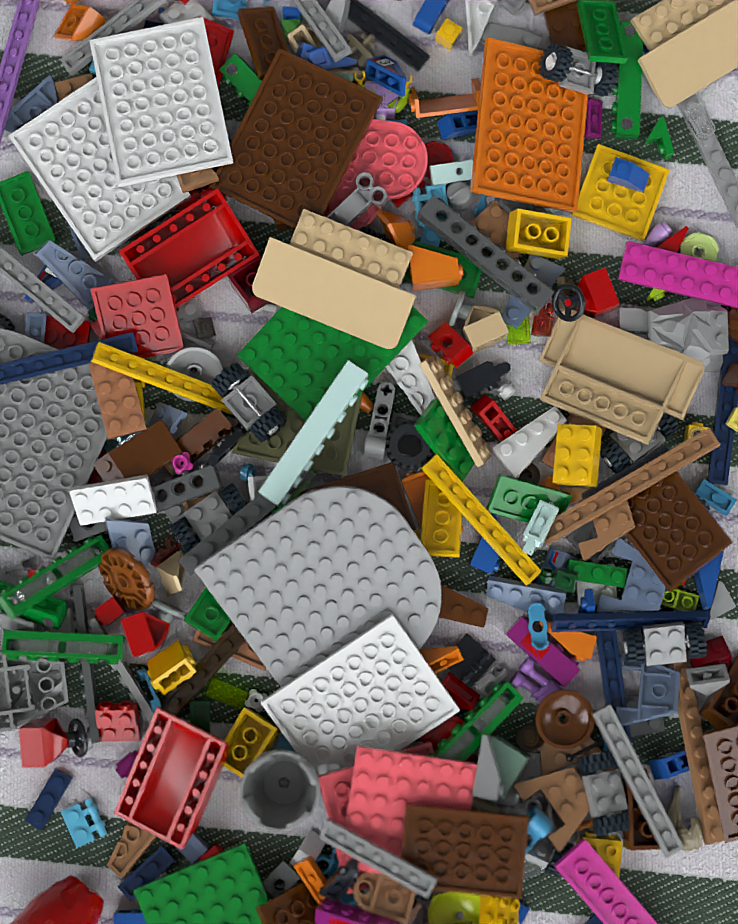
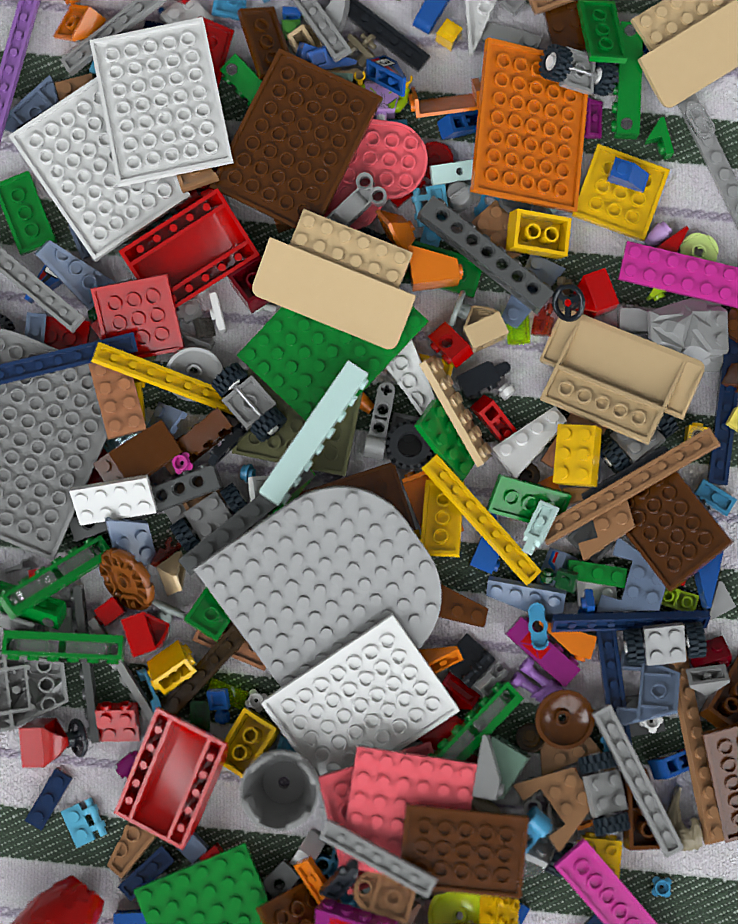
(216, 312): none -> white plate
(219, 700): none -> blue plate
(598, 743): black hinge -> none
(652, 727): none -> white plate
(665, 891): none -> dark azure plate

